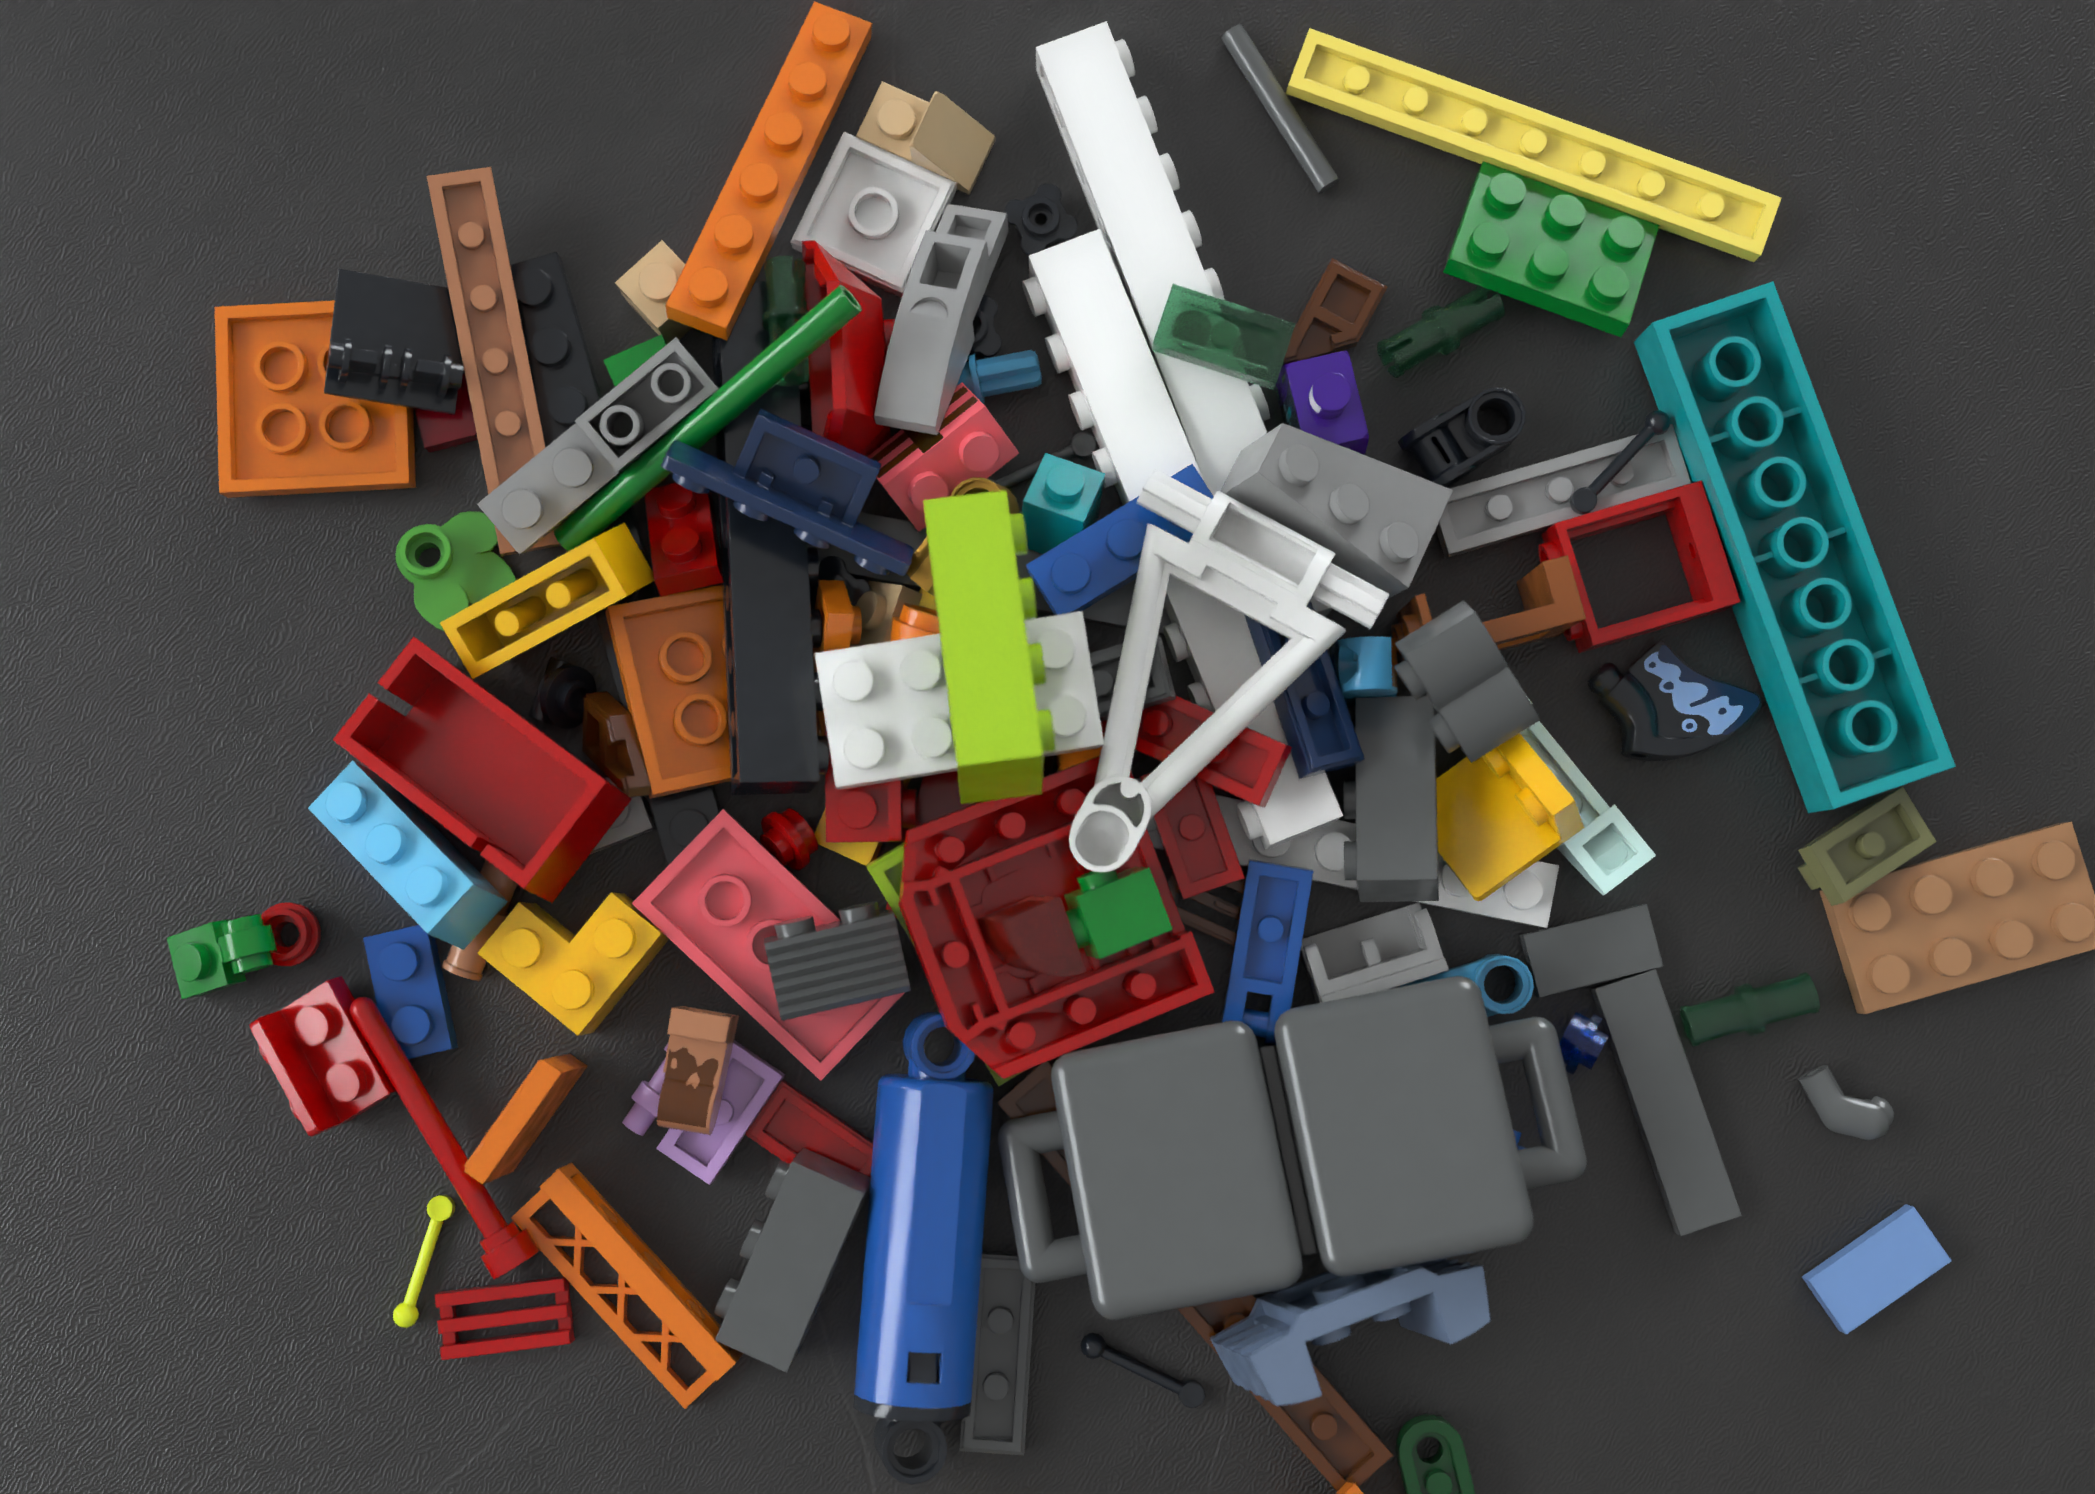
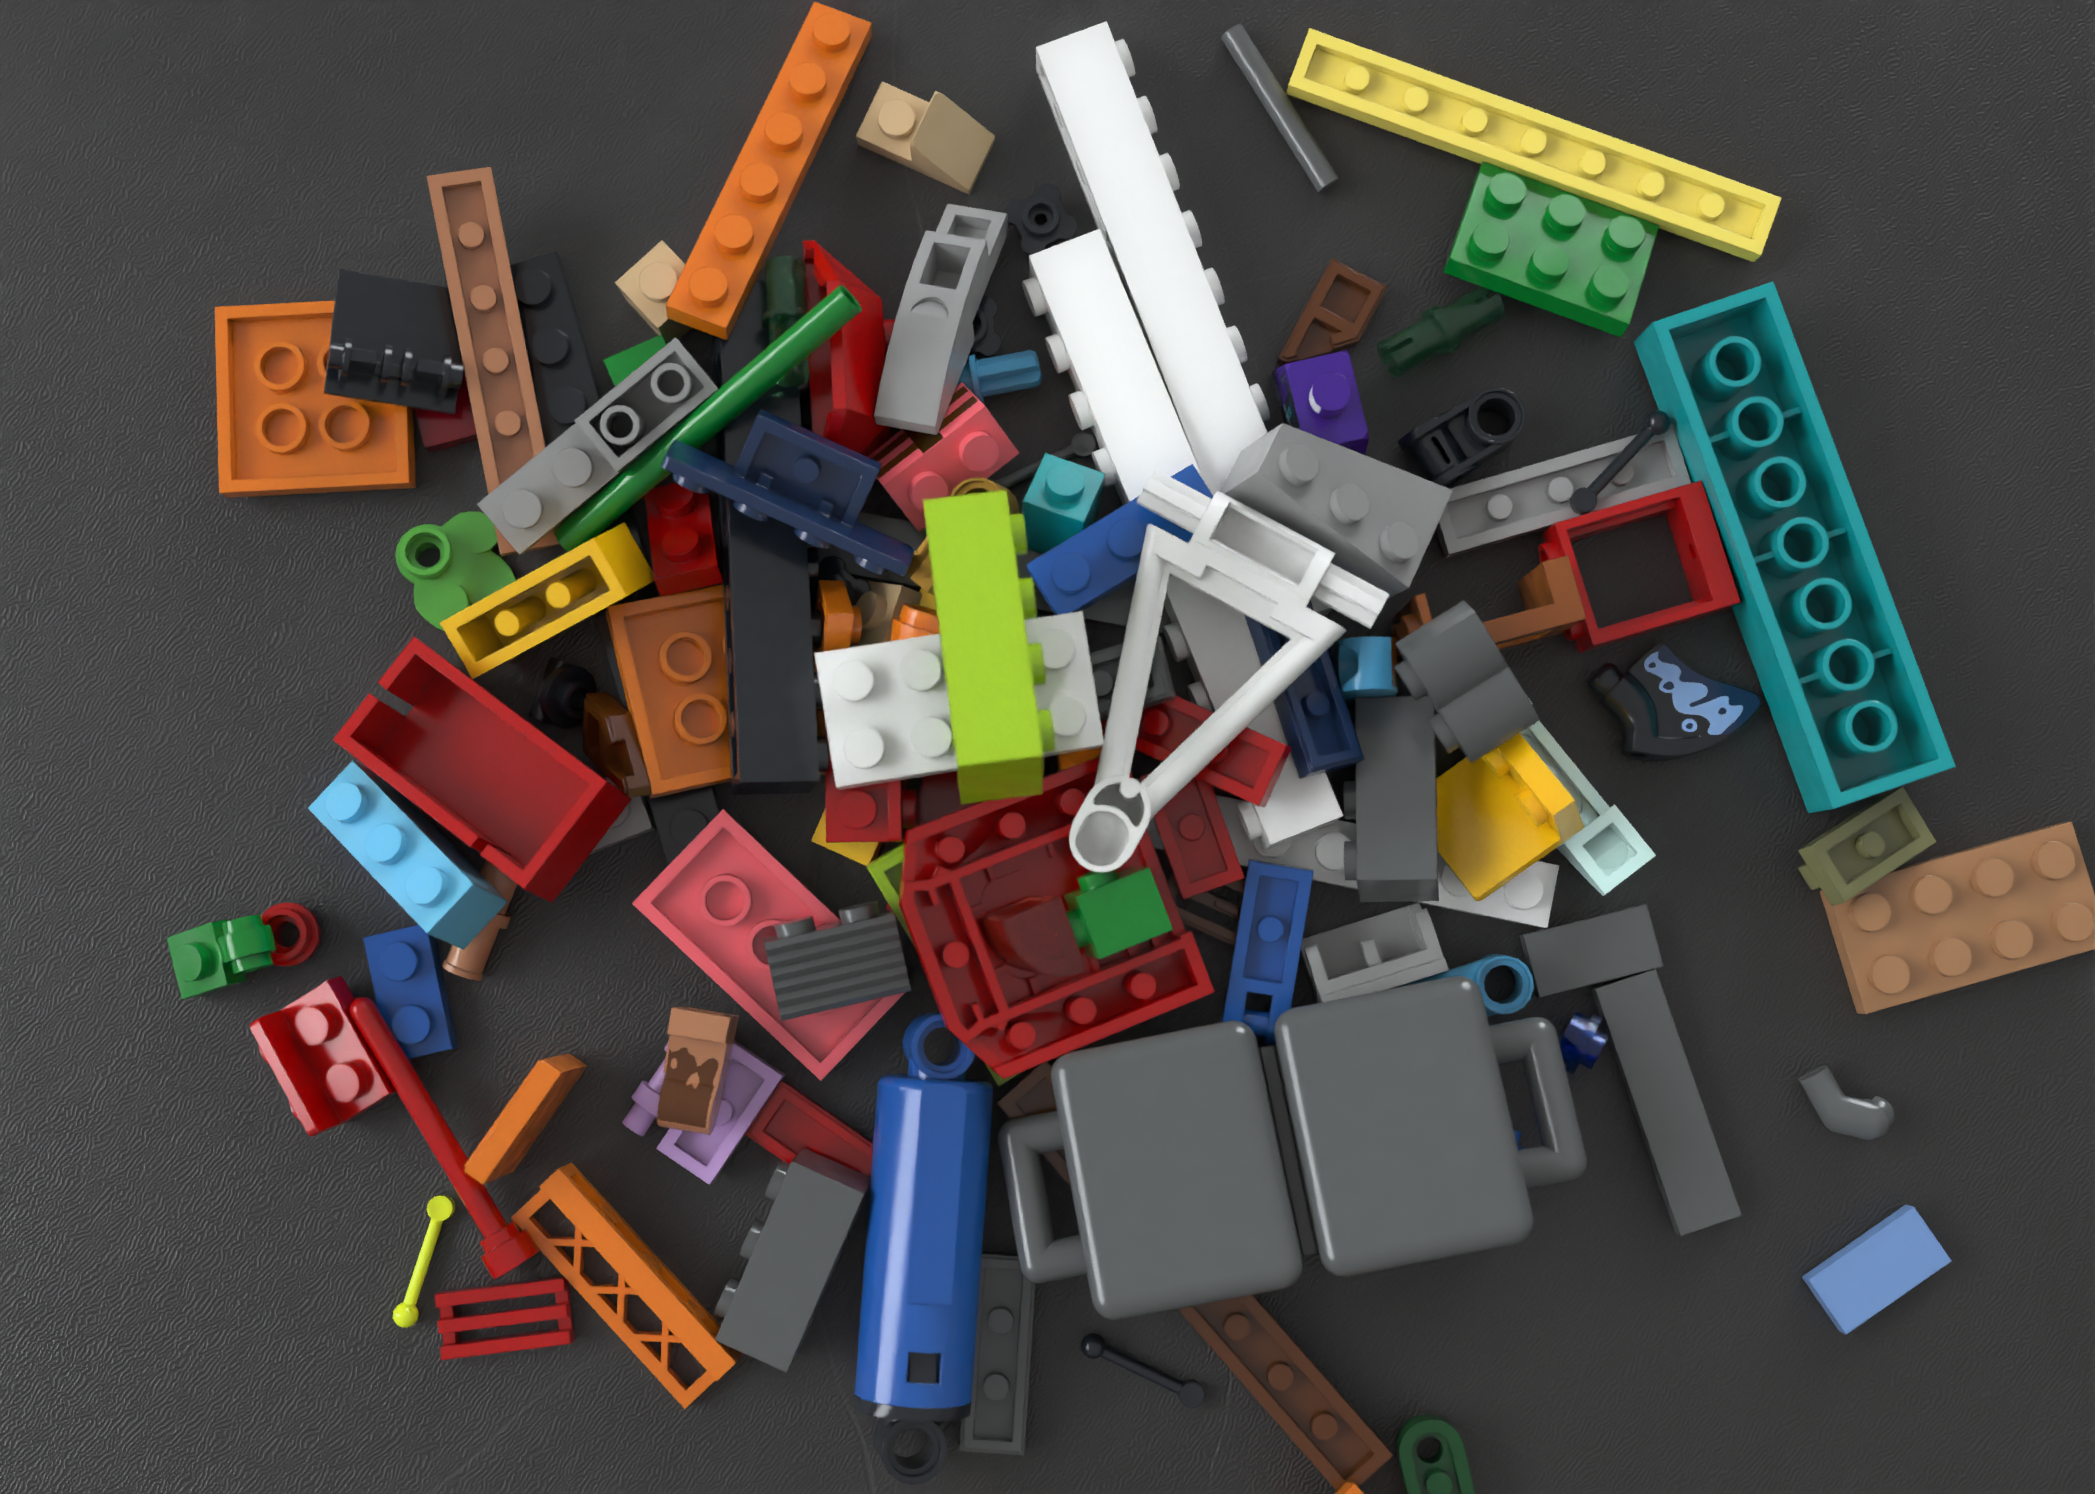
(579, 974): yellow brick -> none
(788, 838): red plate -> none
(874, 212): white tile -> none
(1223, 336): clear green plate -> none
(1269, 1345): sand blue plate -> none
(1750, 1009): clear green pin -> none

